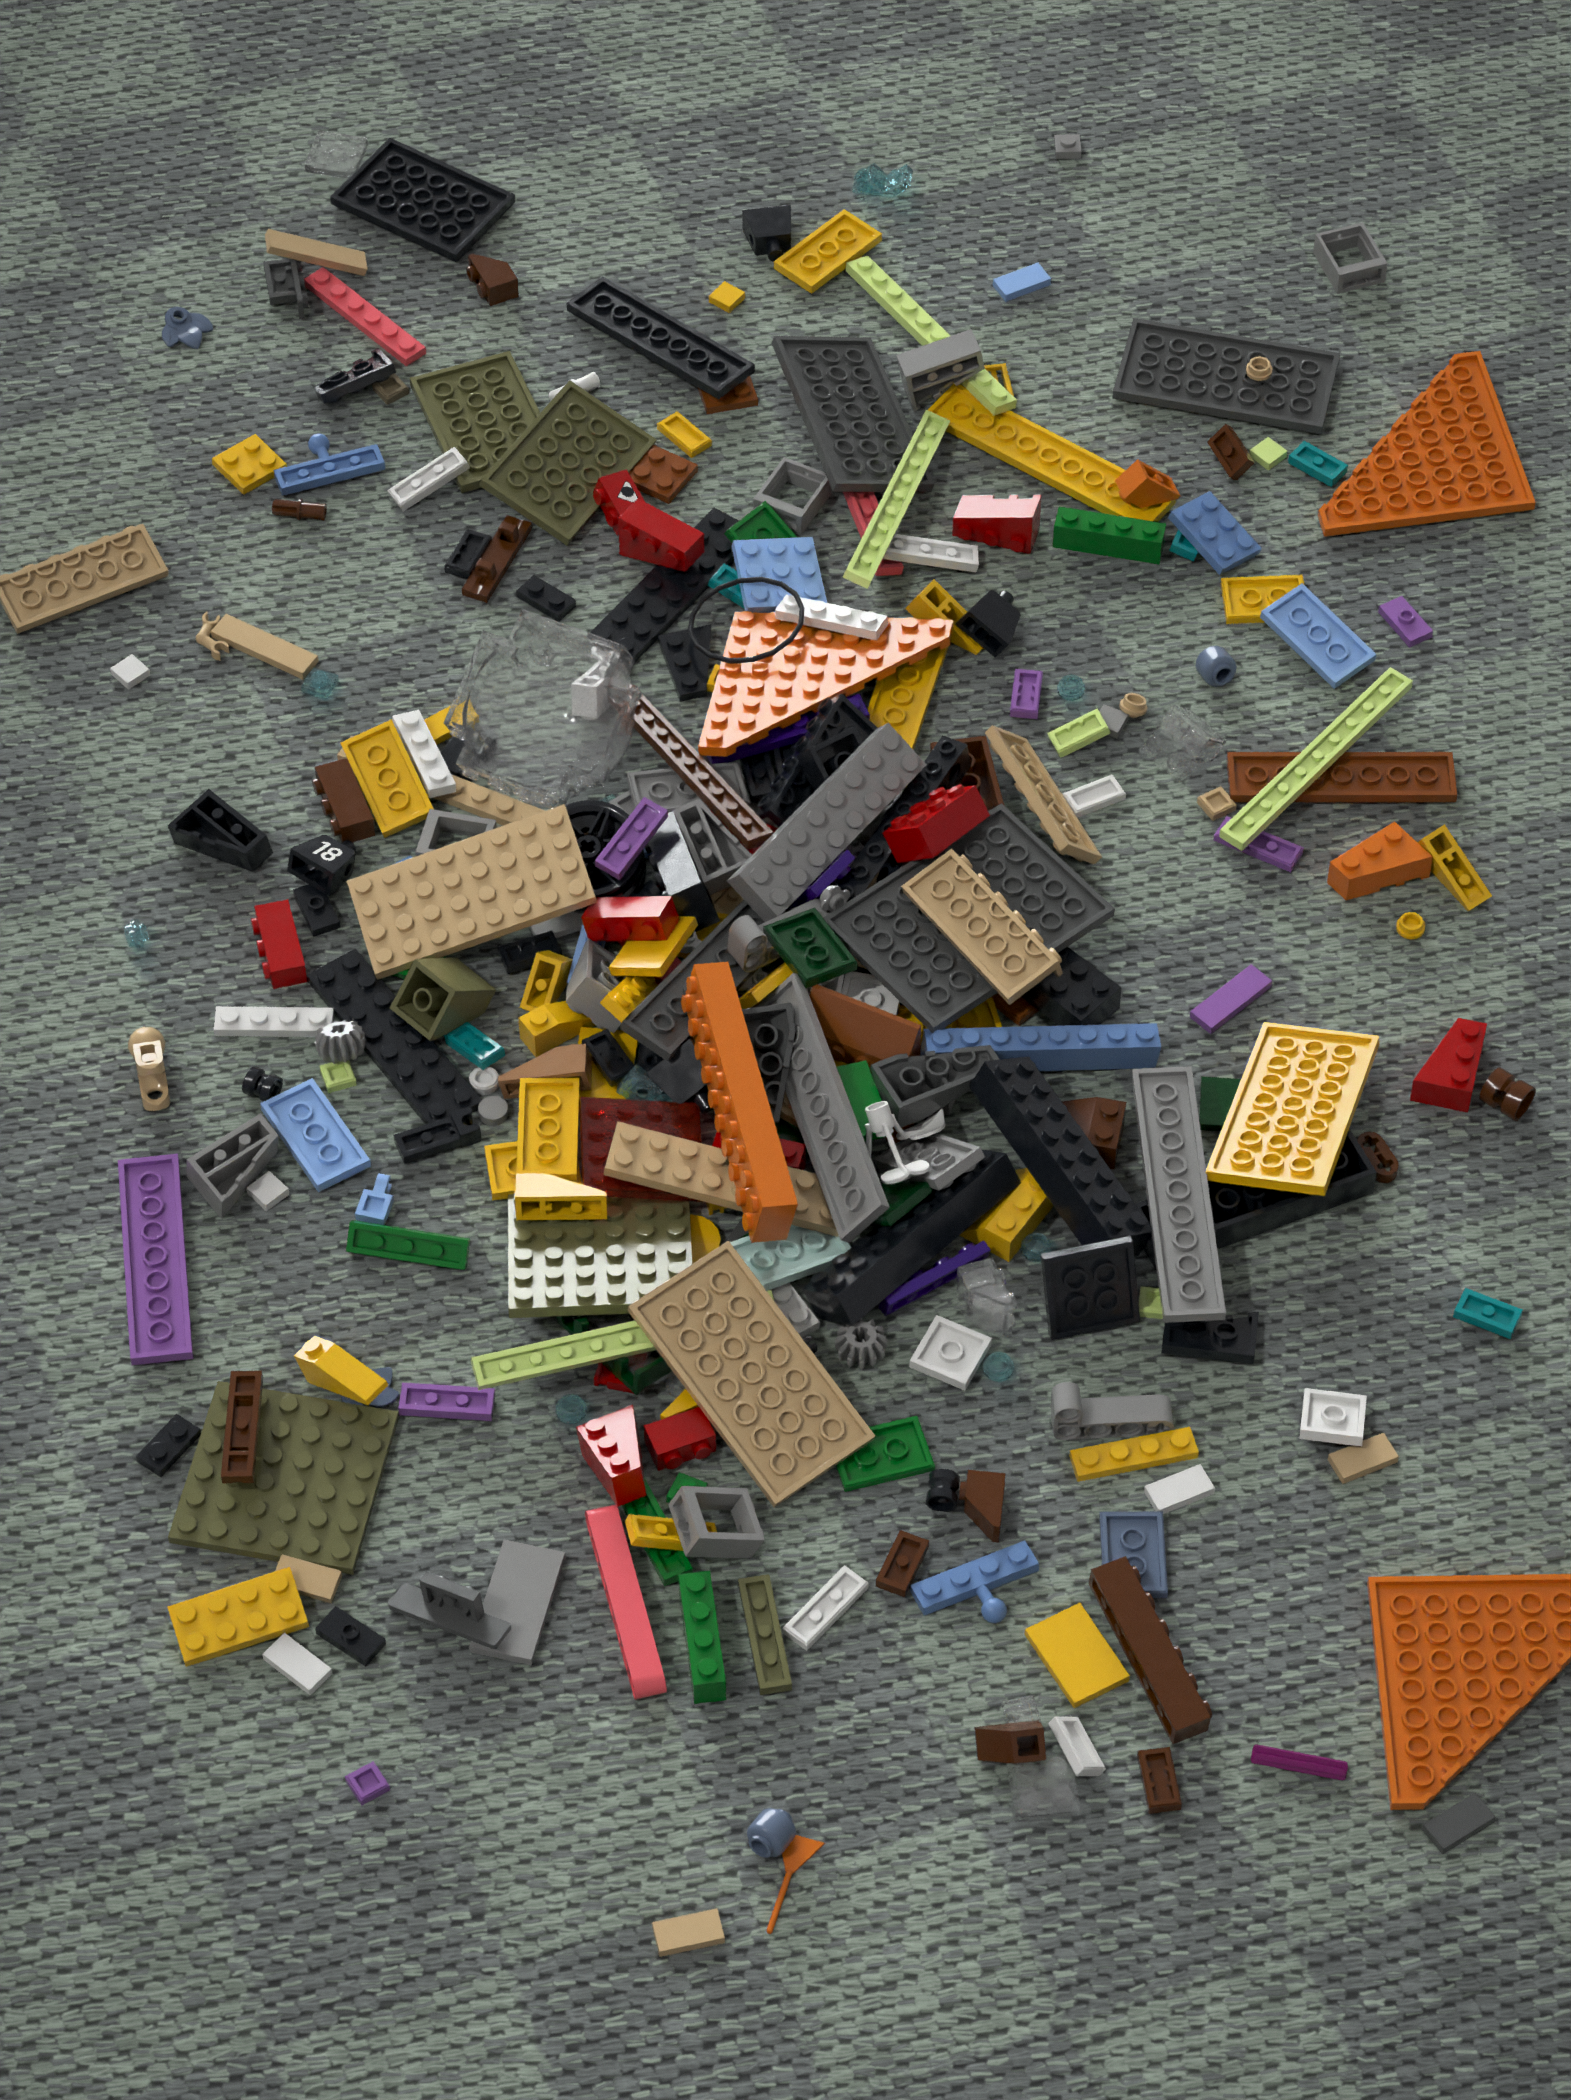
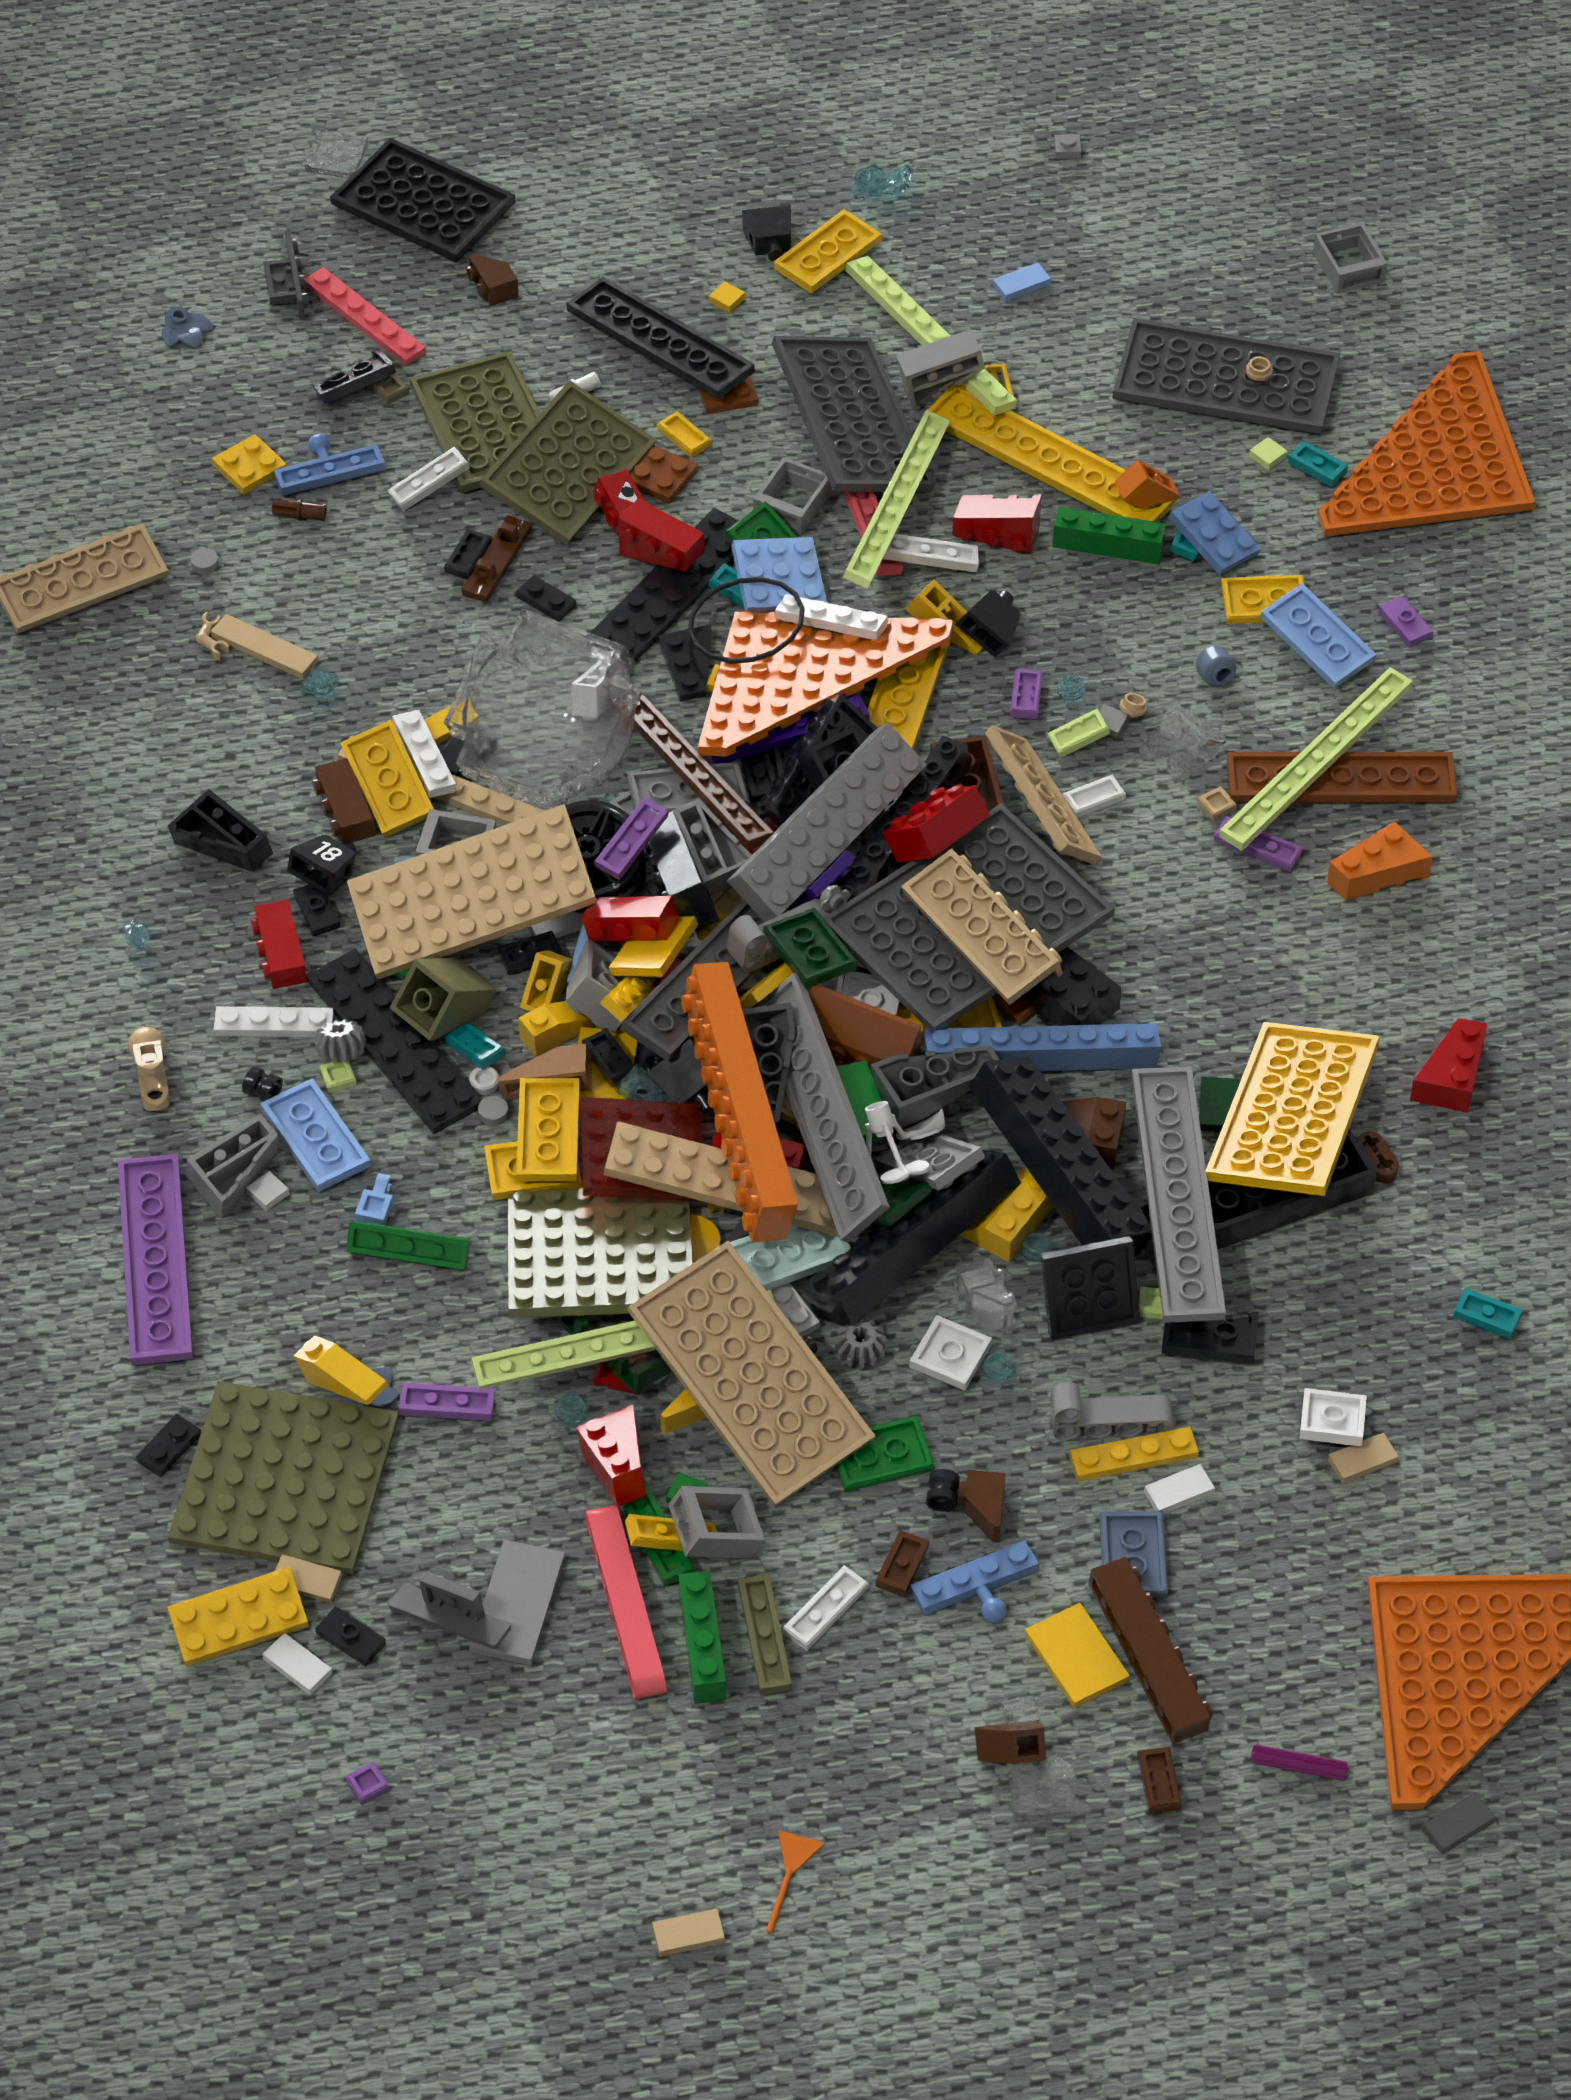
(130, 671): white tile -> none
(204, 561): none -> light grey tile
(242, 1427): reddish brown hinge -> none
(316, 252): tan tile -> none
(438, 1136): black plate -> none
(557, 1199): yellow slope -> none
(679, 1439): red brick -> none
(771, 1832): sand blue head -> none
(941, 1273): dark purple plate -> none
(1077, 1746): white tile -> none
(1230, 452): reddish brown plate -> none
(1230, 999): medium lavender tile -> none
(1410, 925): yellow plate -> none
(1454, 869): yellow slope -> none
(1509, 1095): reddish brown wheel -> none

